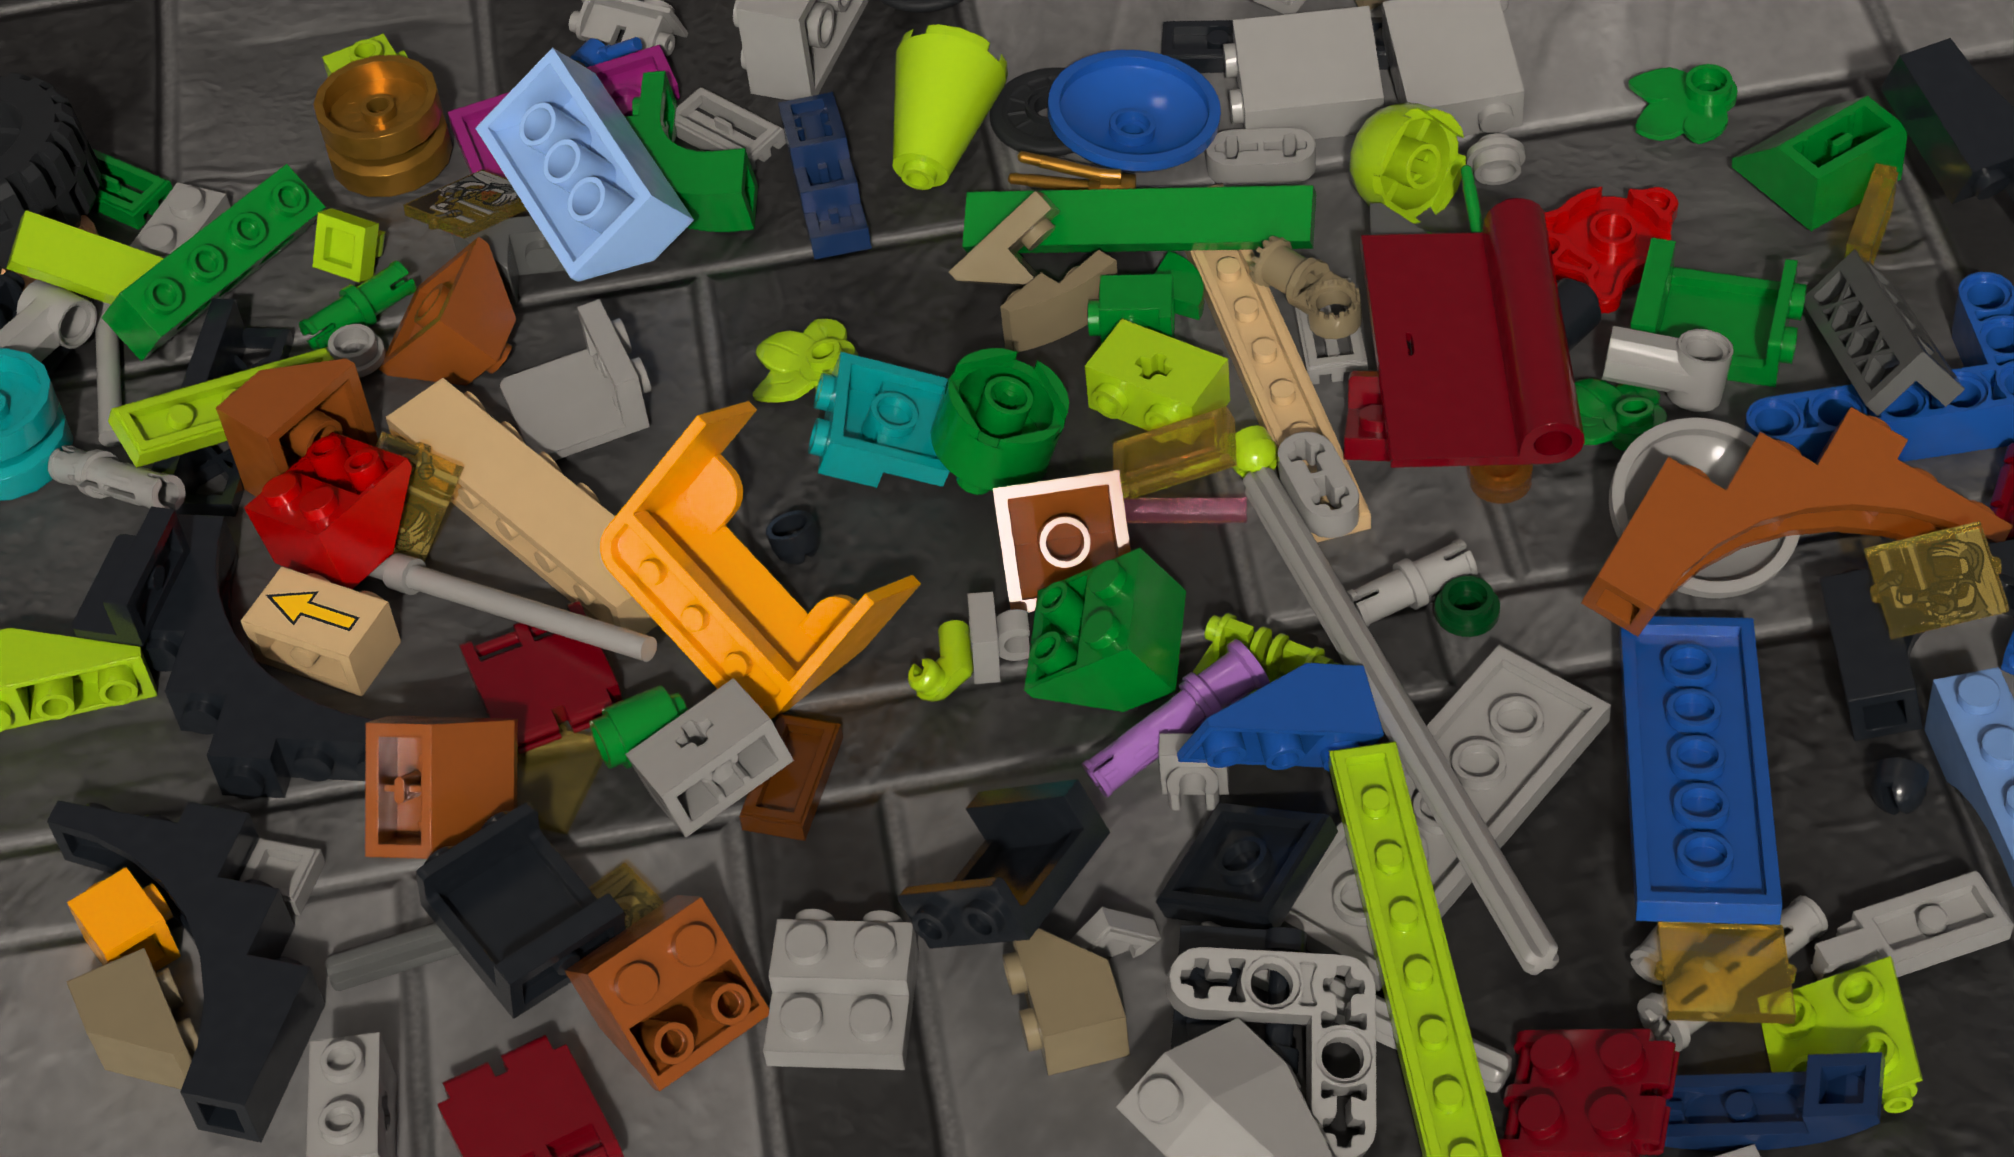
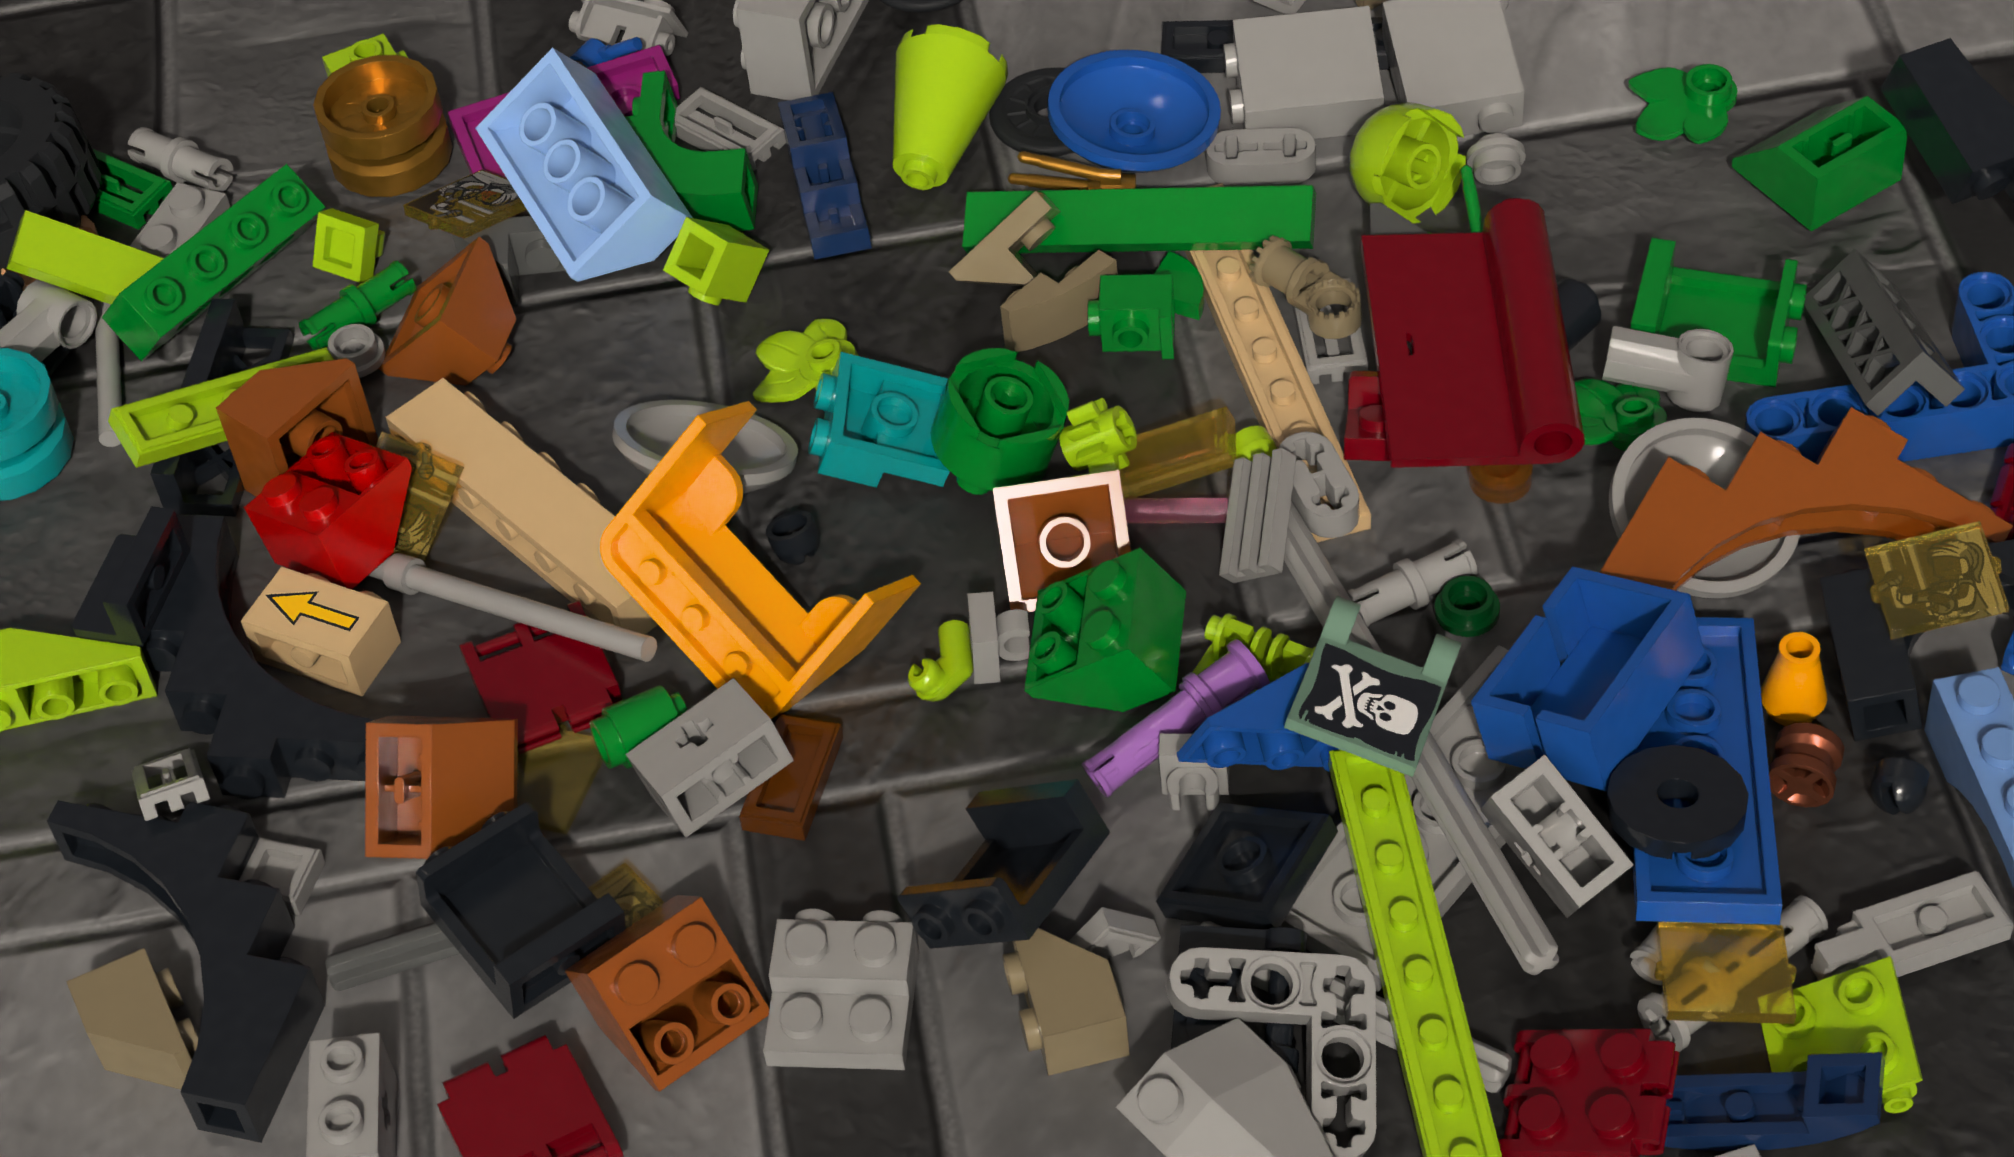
(103, 475): light grey pin -> none
(124, 918): light orange brick -> none
(171, 788): none -> light grey tile
(180, 159): none -> light grey pin
(583, 395): light grey bracket -> none
(715, 261): none -> lime brick
(759, 452): none -> light grey dish
(1098, 437): none -> lime gear
(1154, 378): lime brick -> none
(1249, 517): none -> light grey tile
(1368, 698): none -> flag
(1556, 836): none -> light grey brick
(1608, 238): red tile -> none
(1621, 661): none -> blue piece
(1682, 773): none -> black tile
(1795, 682): none -> light orange cone
(1805, 764): none -> copper wheel
(1874, 213): clear yellow tile -> none

